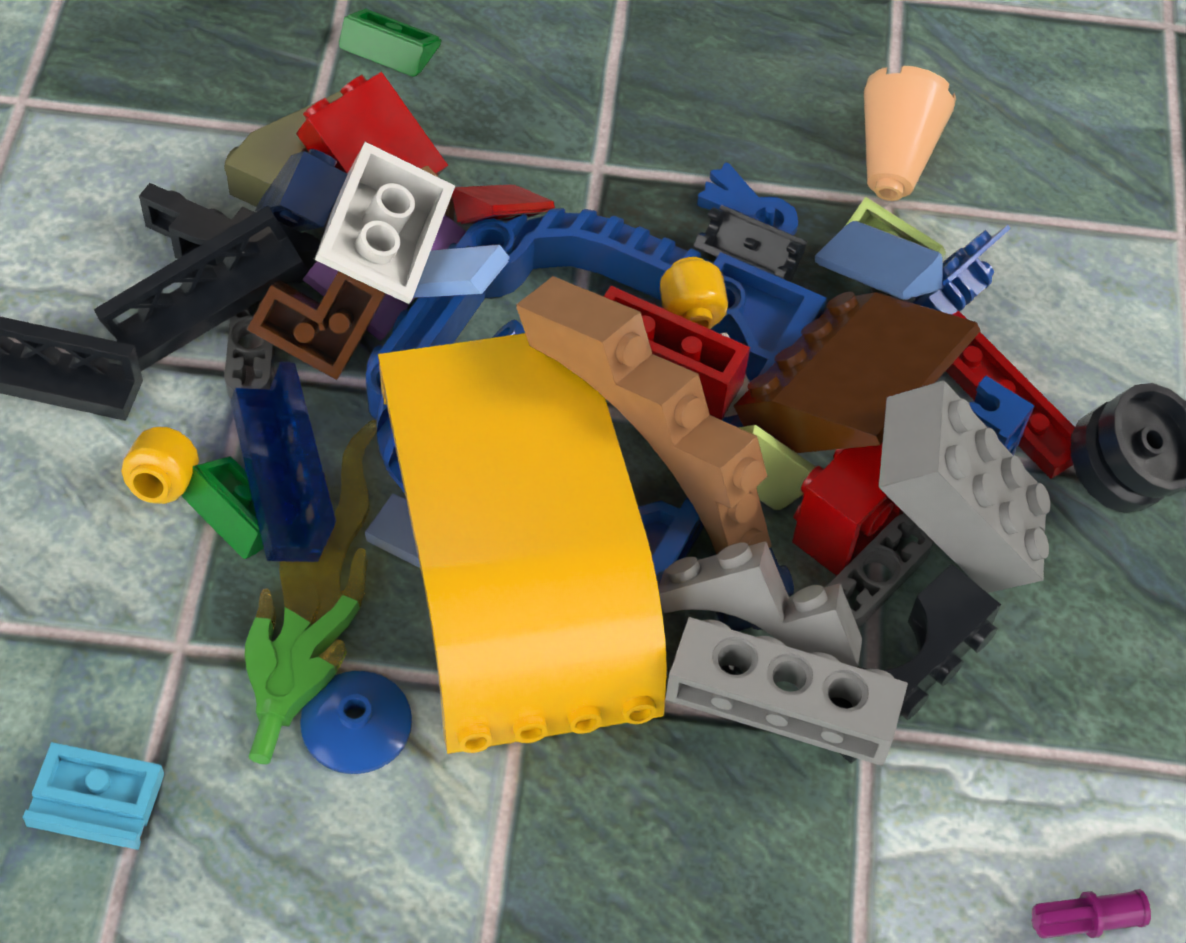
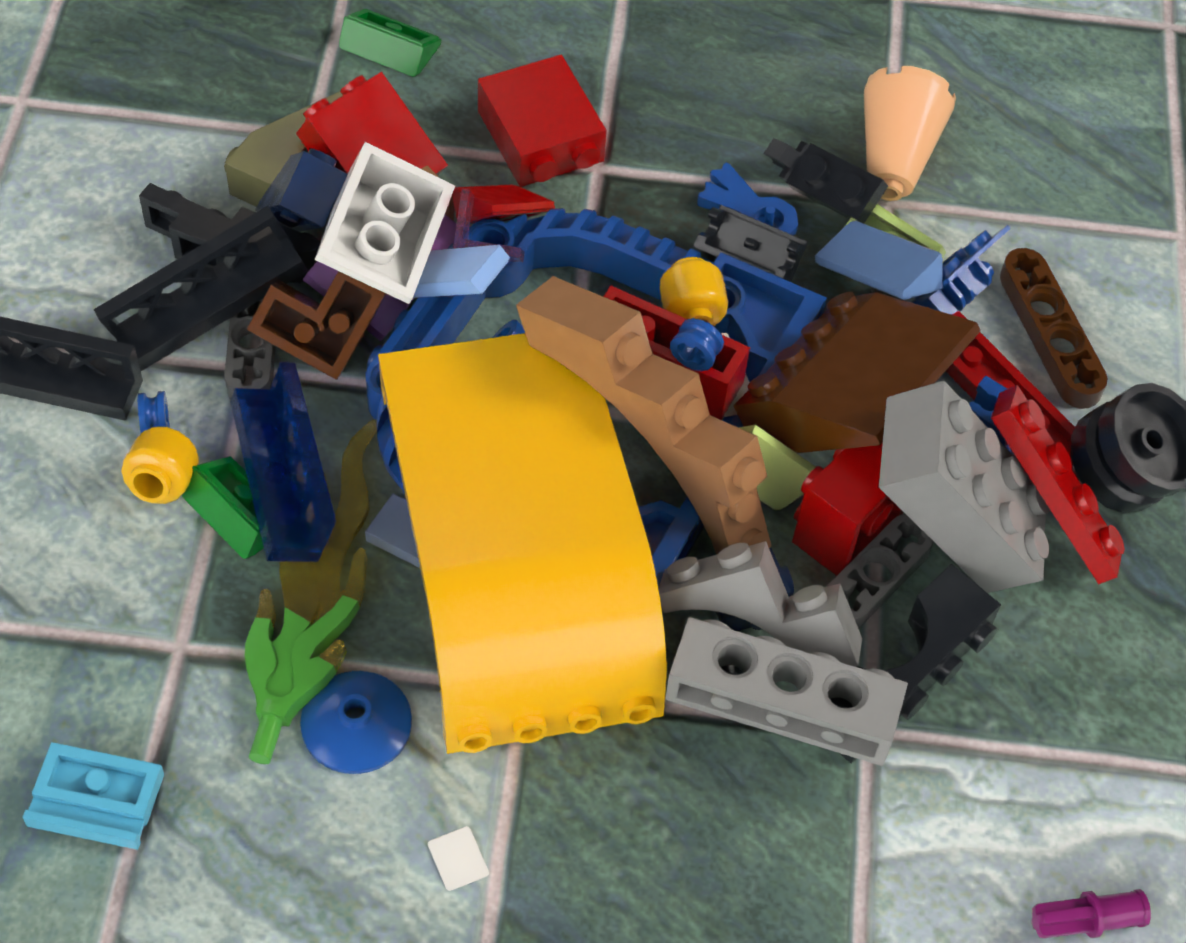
(153, 411): none -> blue bush
(458, 858): none -> white sticker
(463, 224): none -> clear pink bracket
(541, 120): none -> red brick
(697, 344): none -> blue bush
(827, 179): none -> black hinge
(1052, 474): none -> red plate
(1060, 324): none -> reddish brown beam

